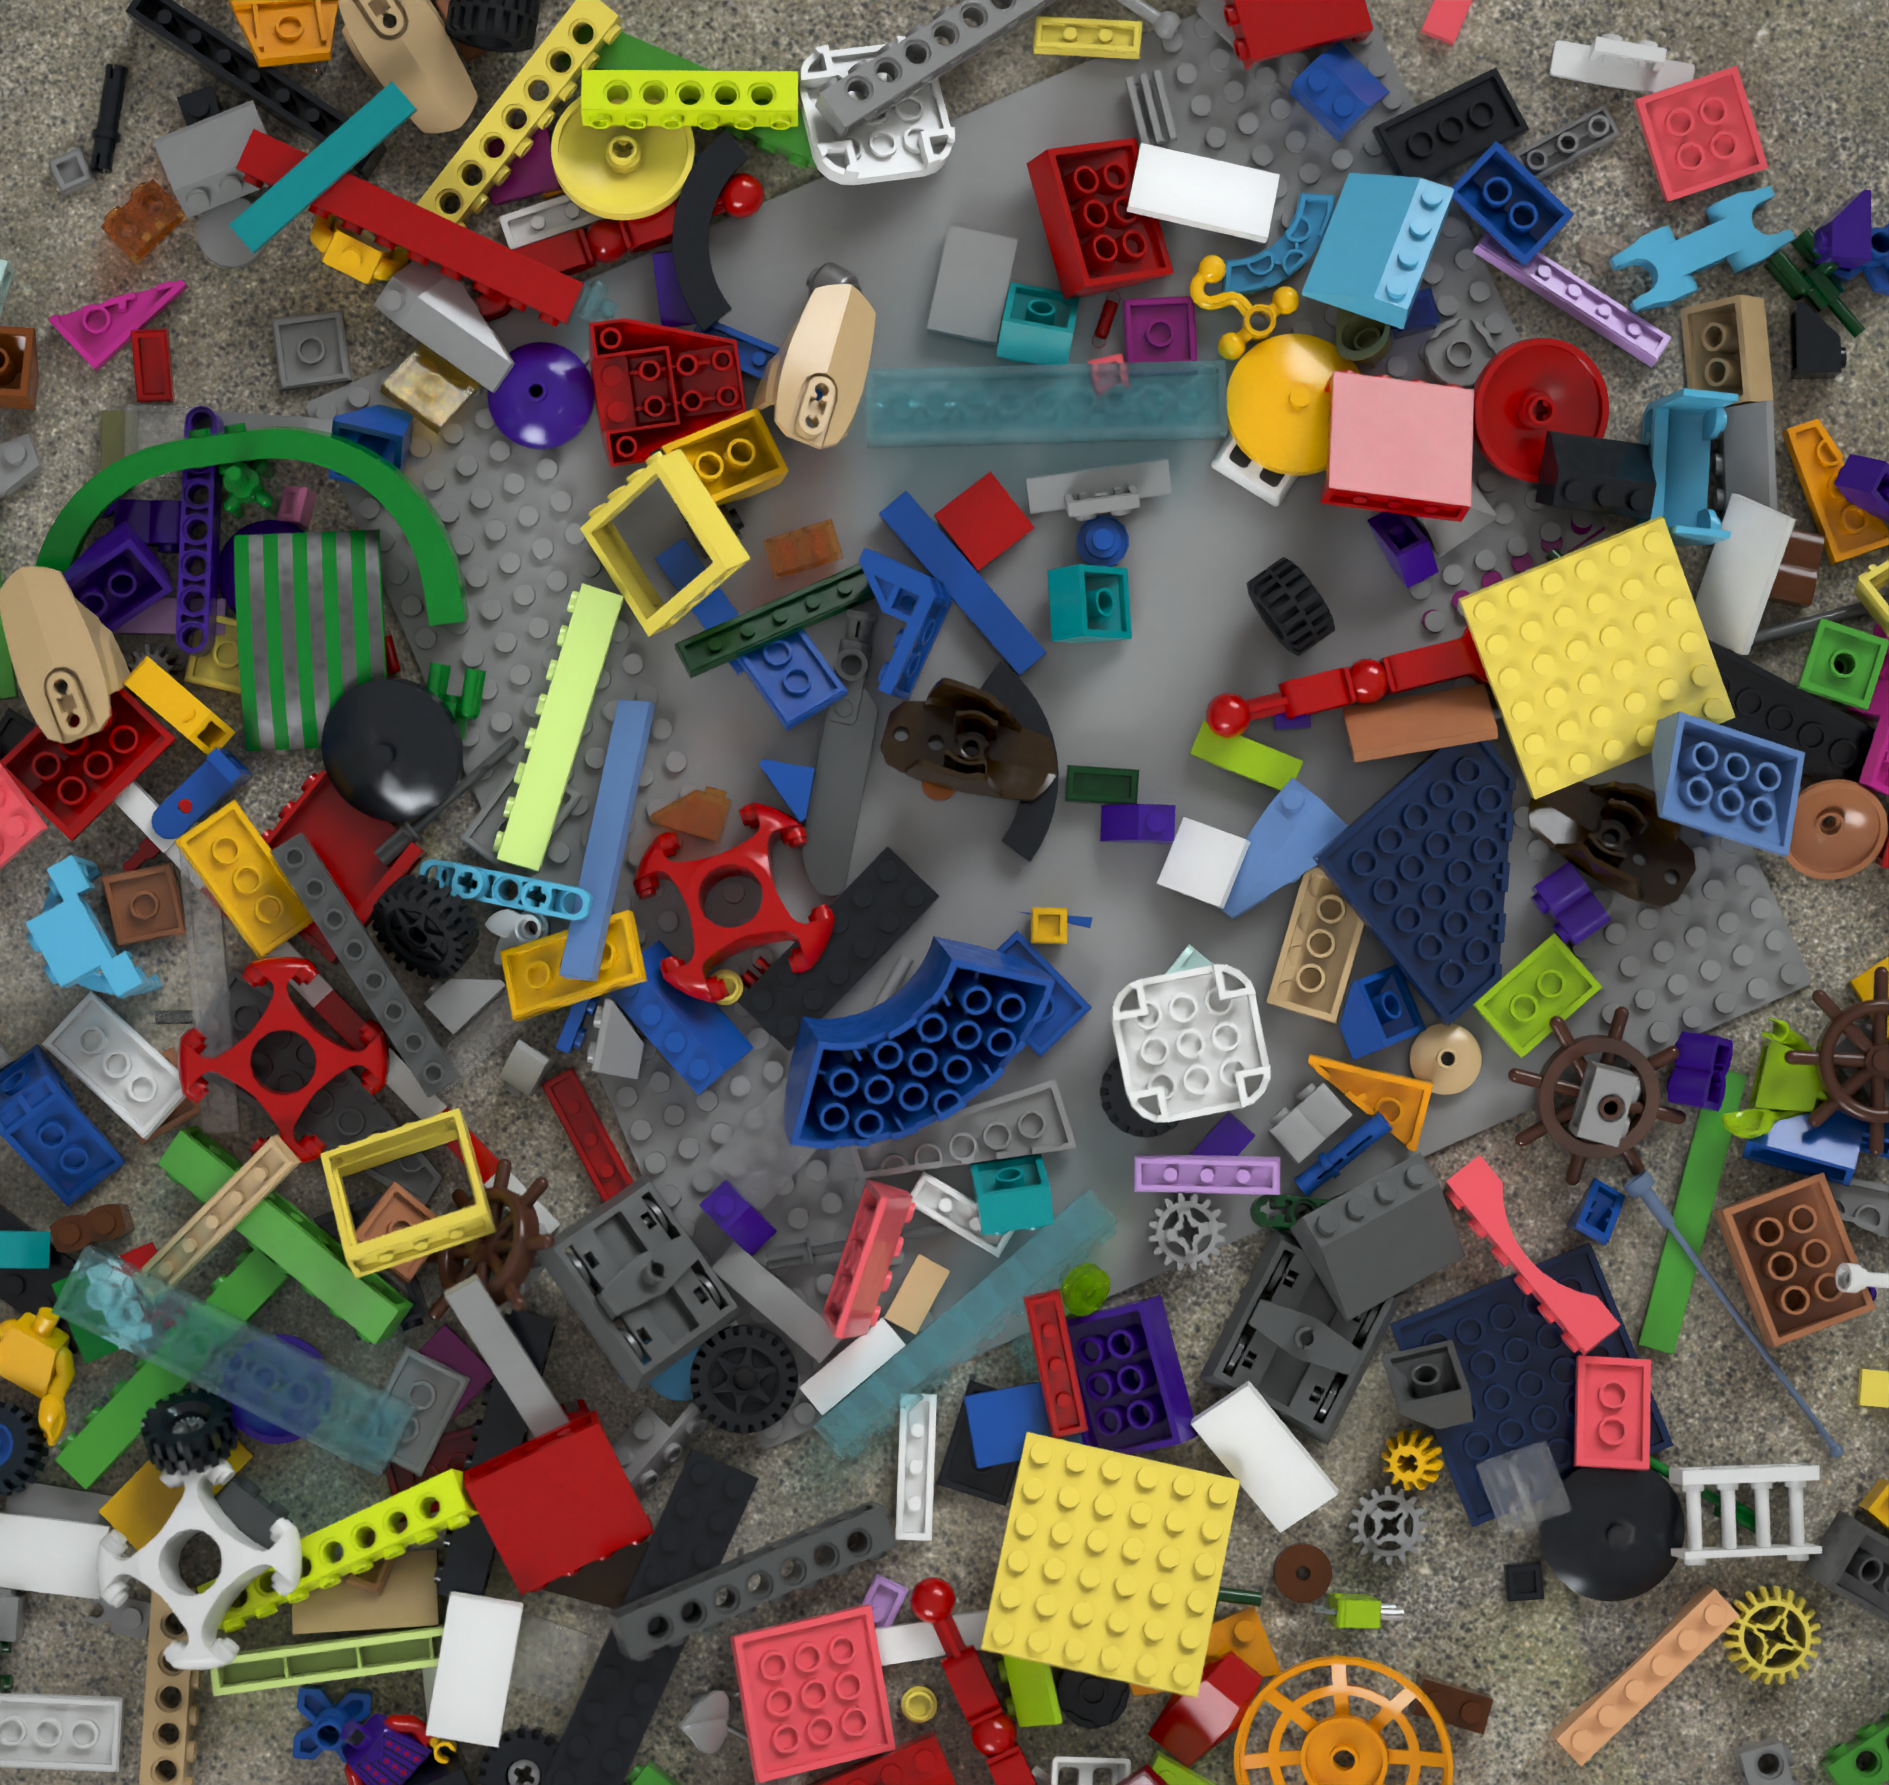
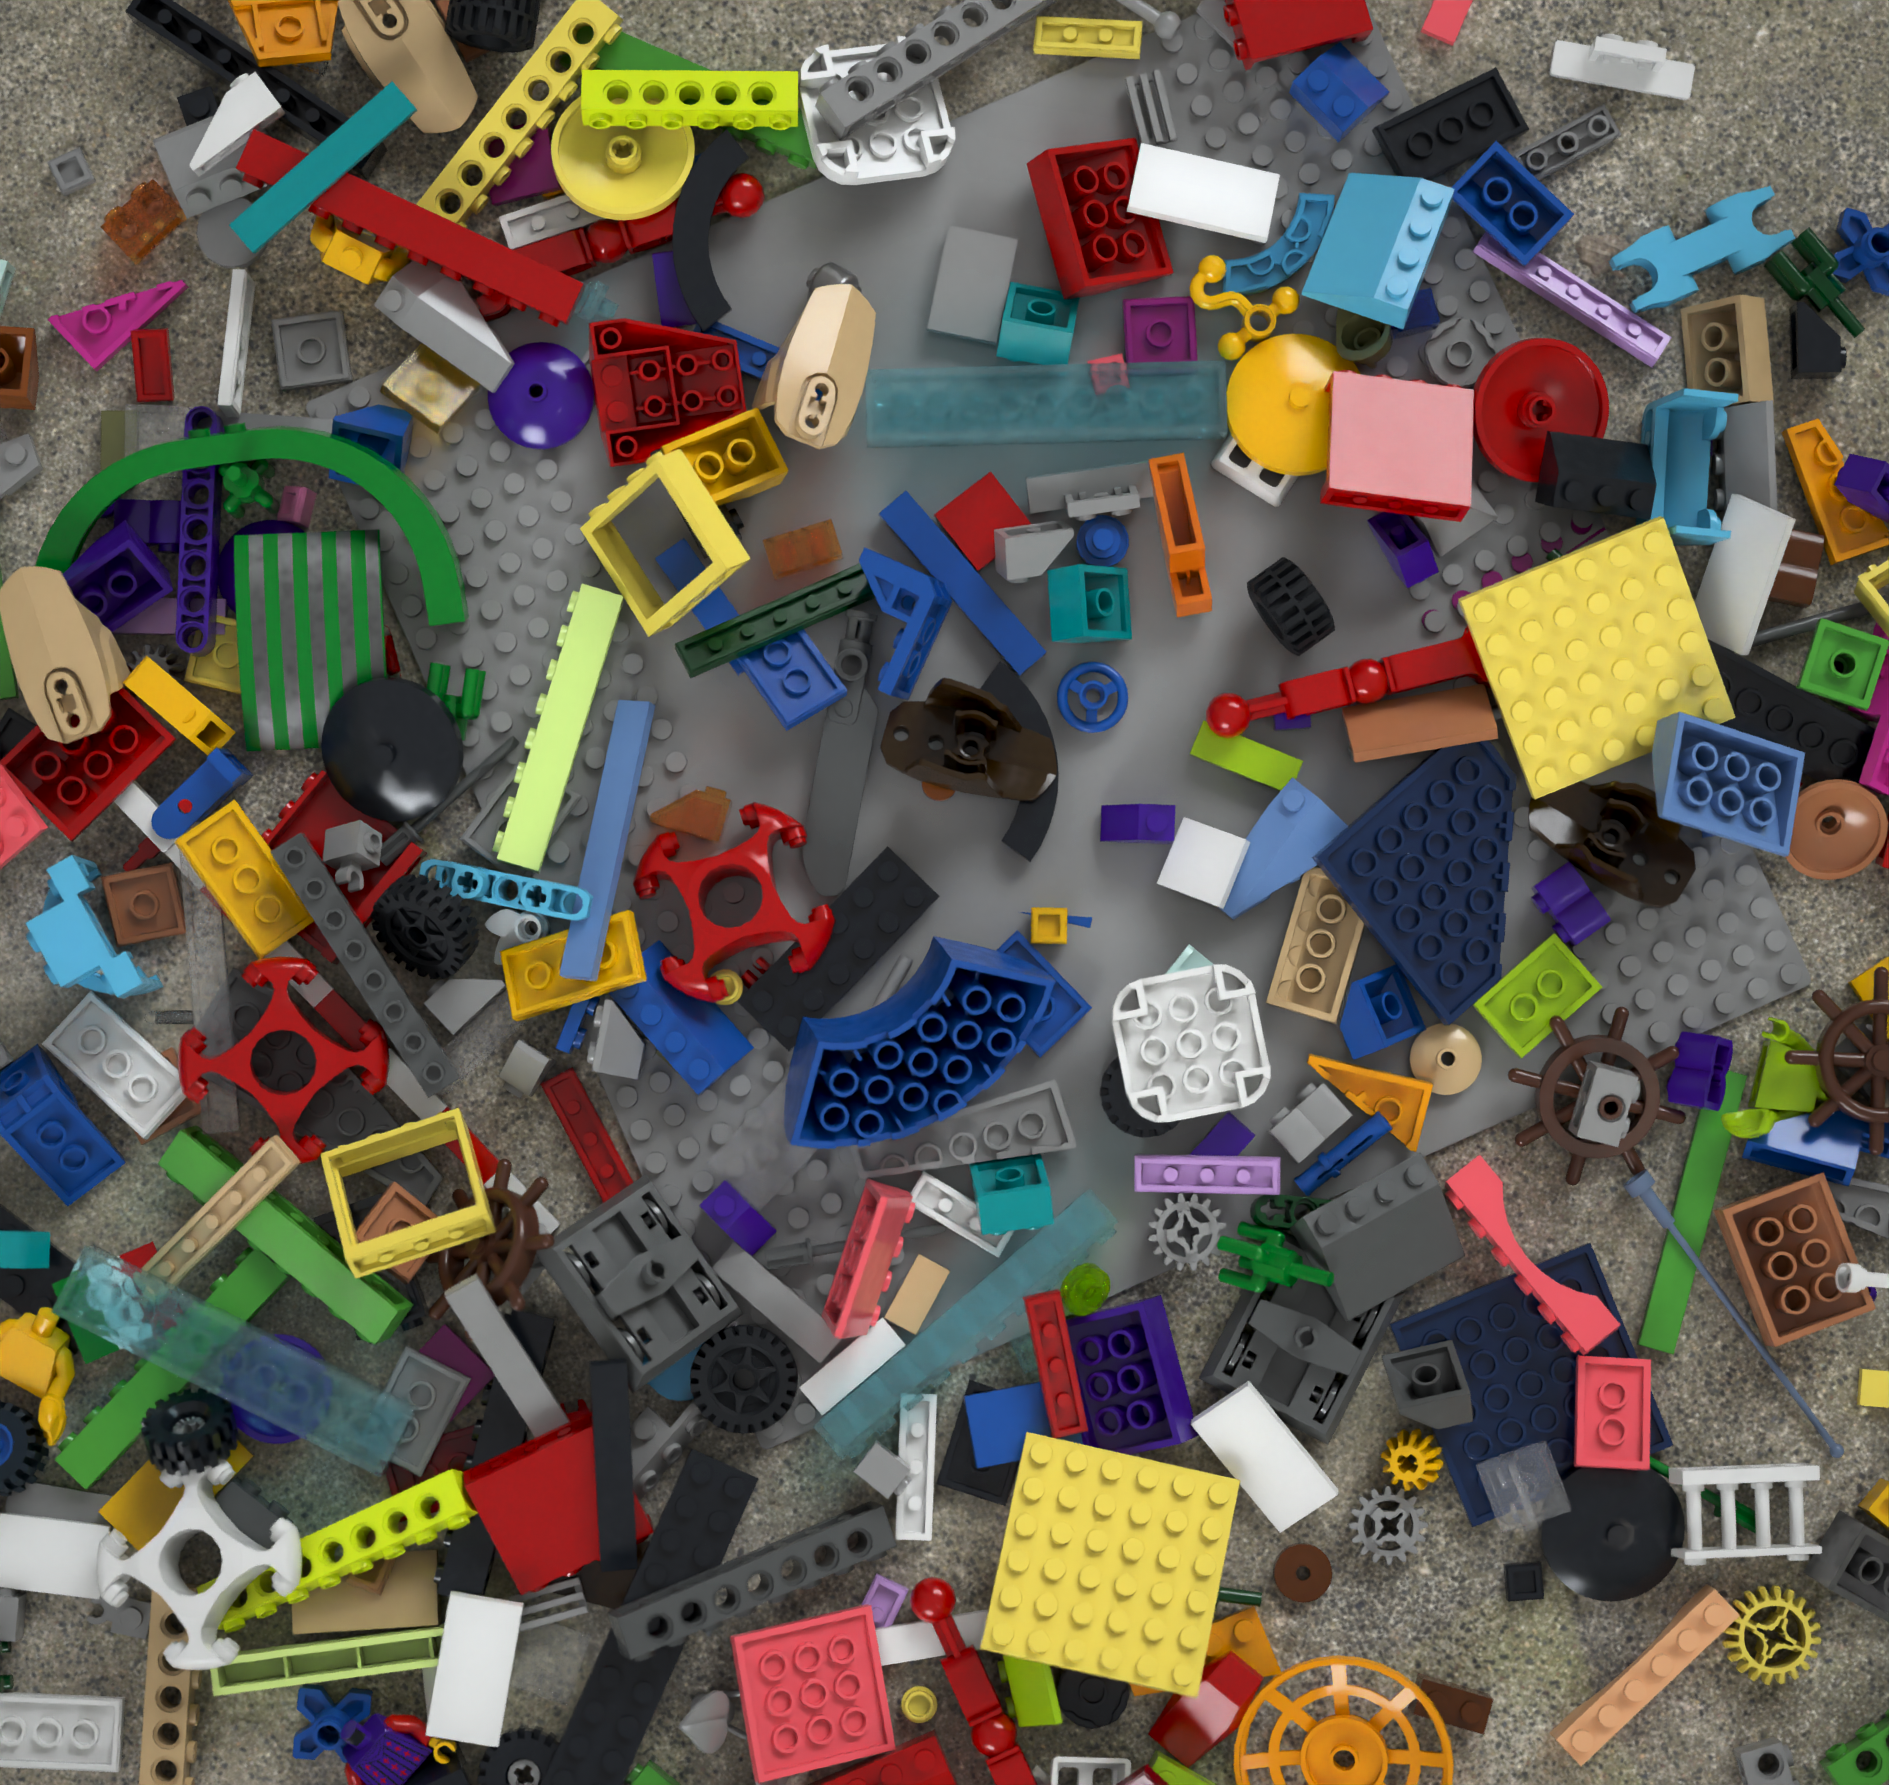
(99, 1225): reddish brown brick -> none
(106, 132): black pin -> none
(236, 343): none -> white tile
(243, 108): none -> white slope
(352, 850): none -> light grey brick
(579, 1595): none -> light grey tile
(613, 1464): none -> black tile
(793, 785): blue slope -> none
(883, 1470): none -> light grey brick
(1029, 549): none -> light grey slope
(1101, 785): dark green tile -> none
(1106, 319): red piece -> none
(1116, 685): none -> blue piece
(1180, 535): none -> orange slope
(1267, 1261): none -> green plant
(1357, 1611): lime piece -> none
(1597, 1212): blue slope -> none
(1700, 134): coral plate -> none
(1846, 233): dark purple slope -> none

